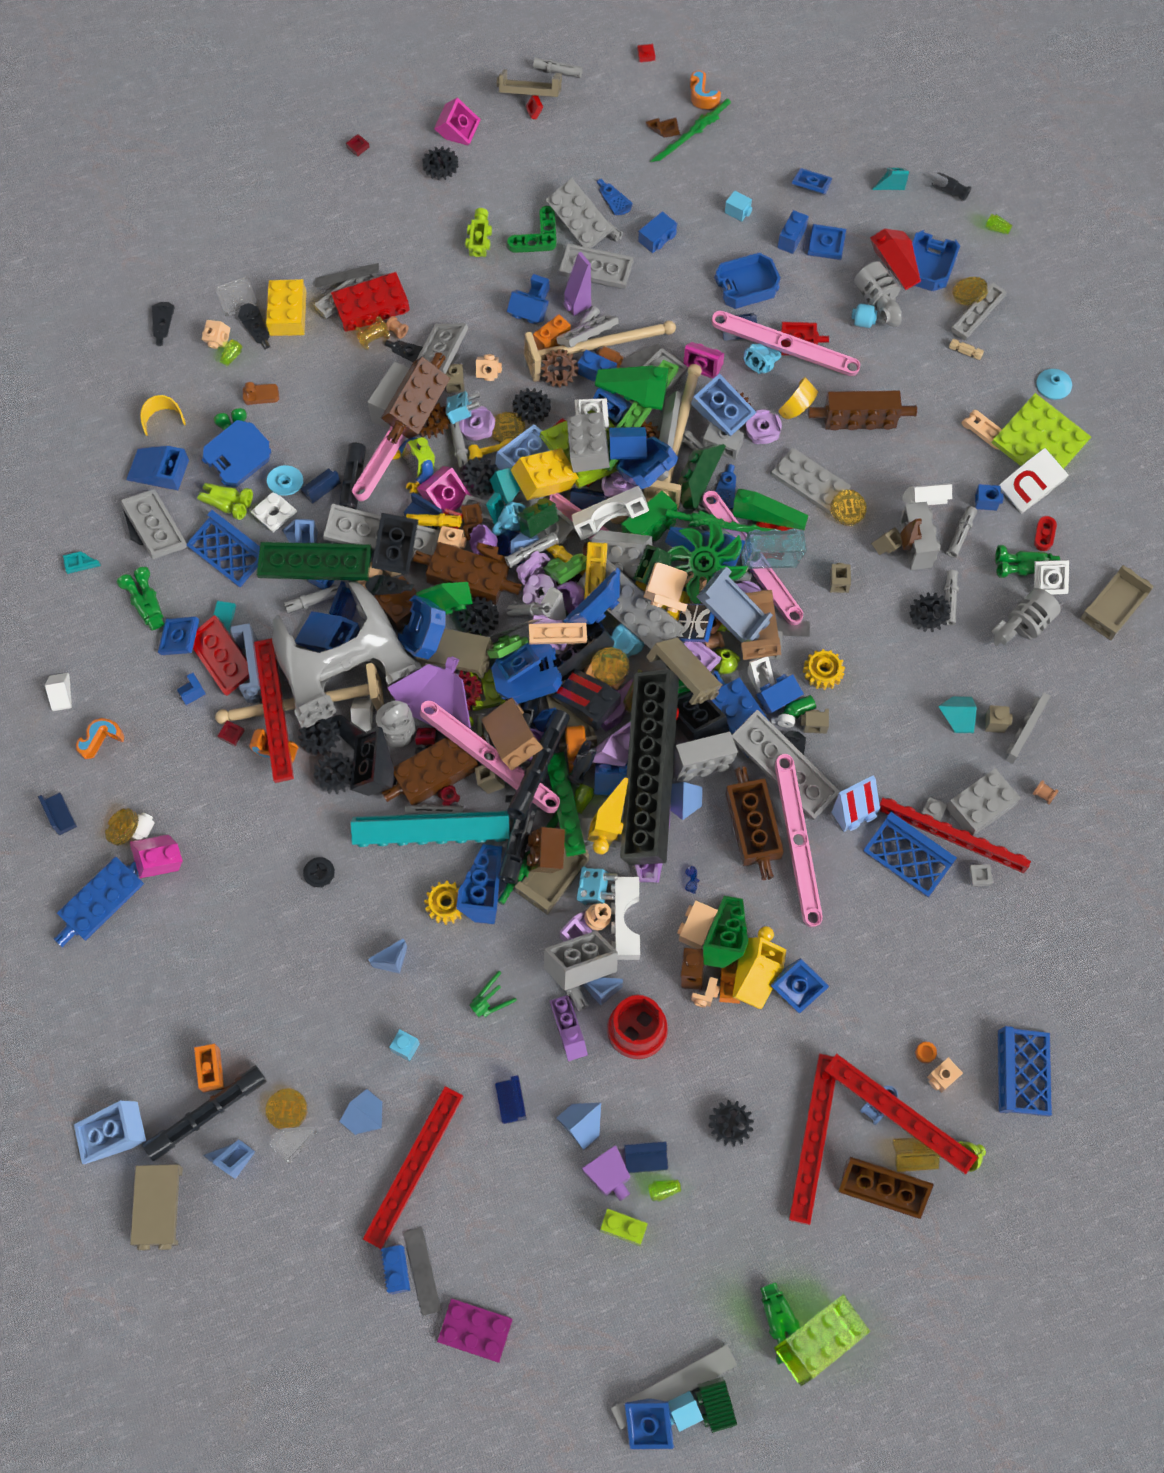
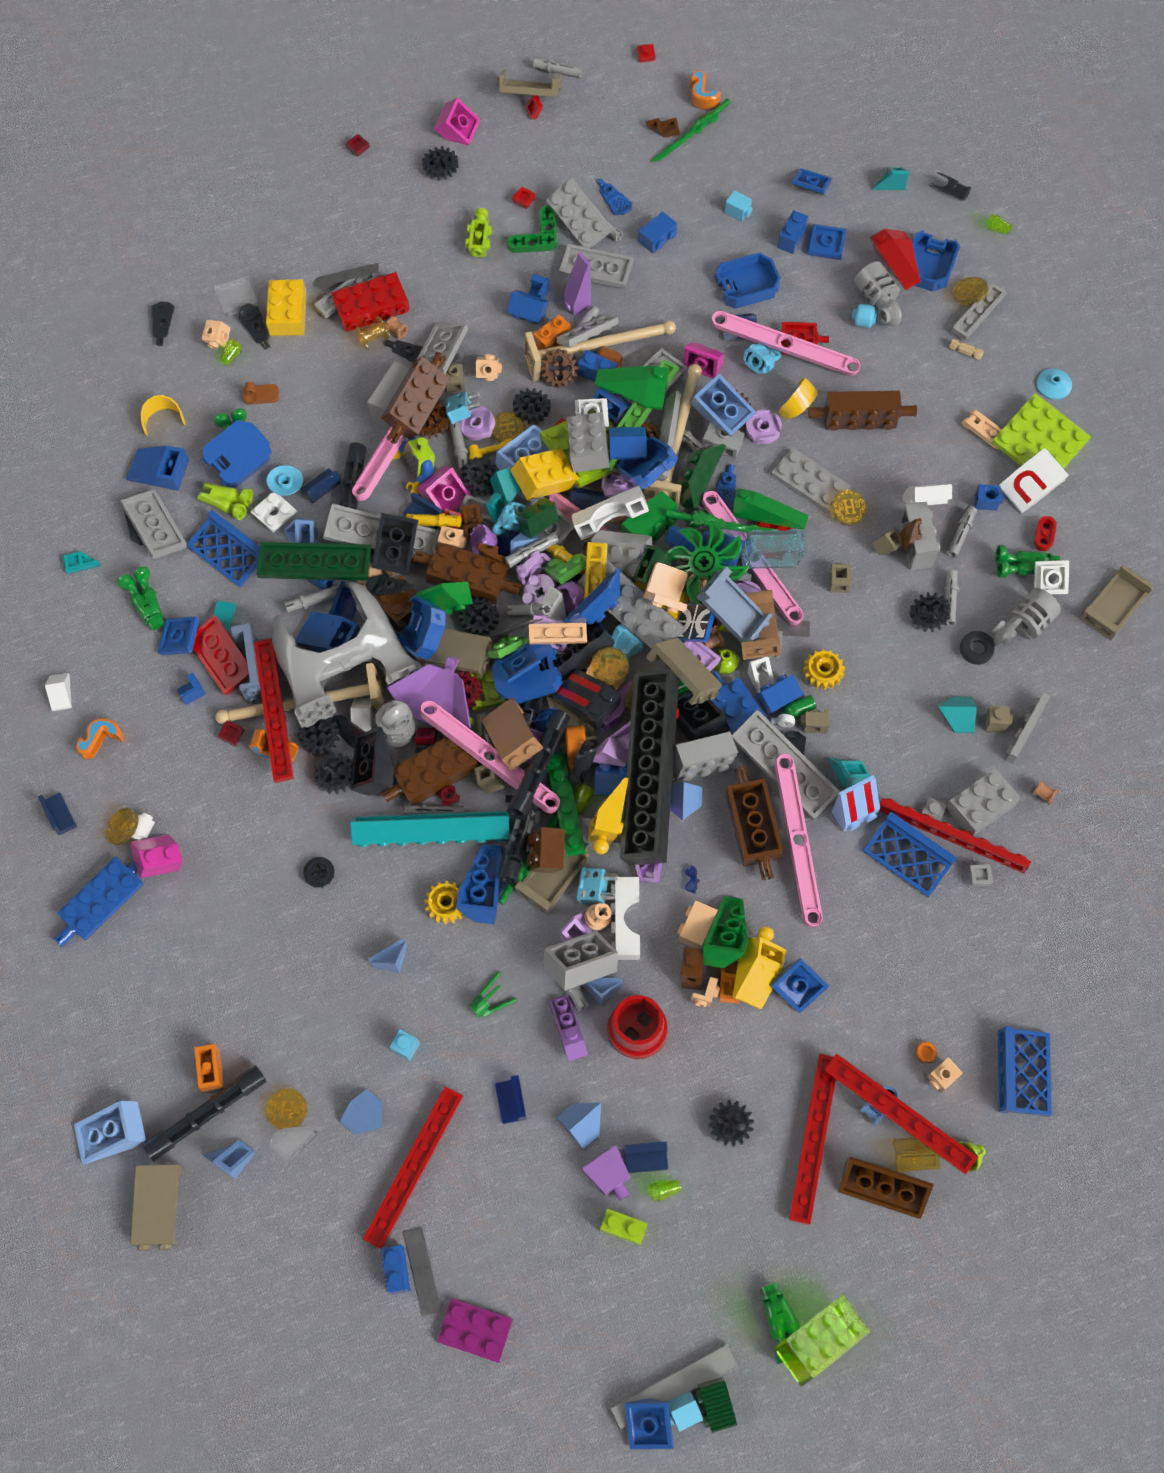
(524, 197): none -> red plate
(849, 772): none -> teal slope
(969, 655): none -> black tyre

